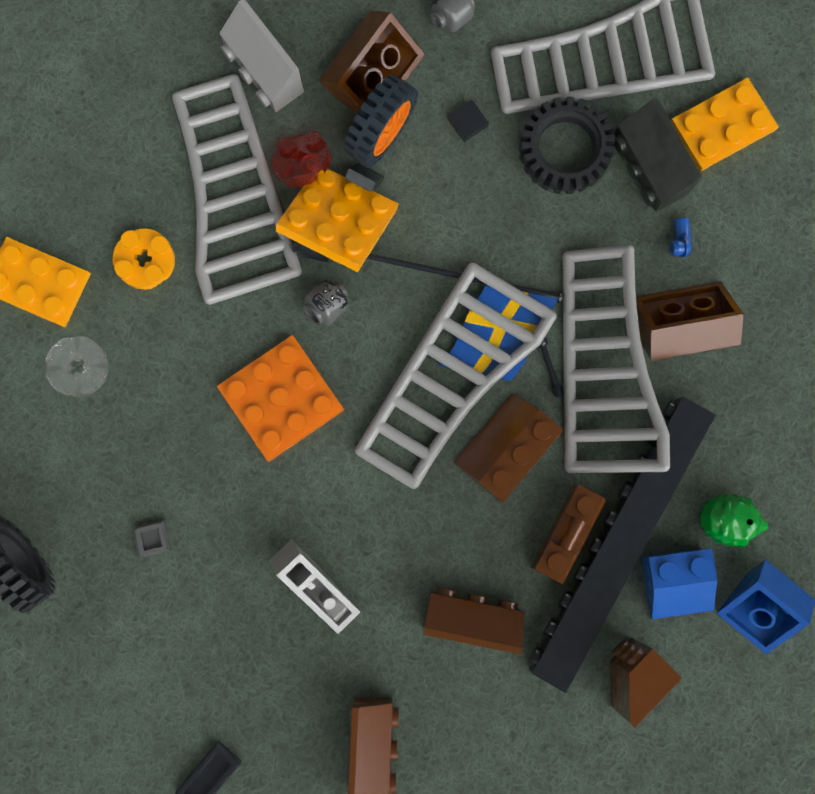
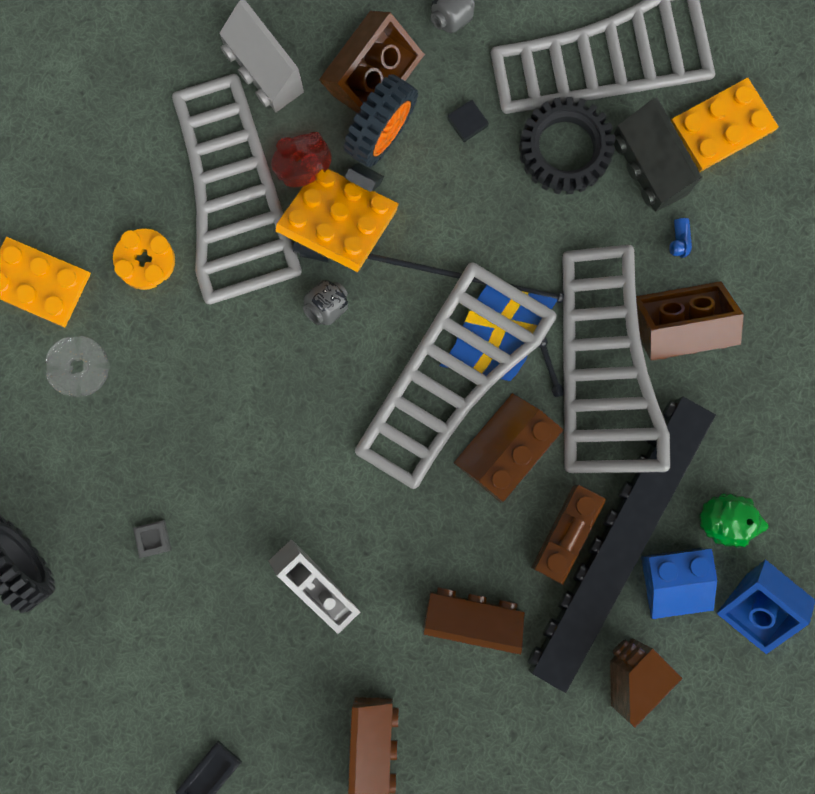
(280, 398): orange plate -> none

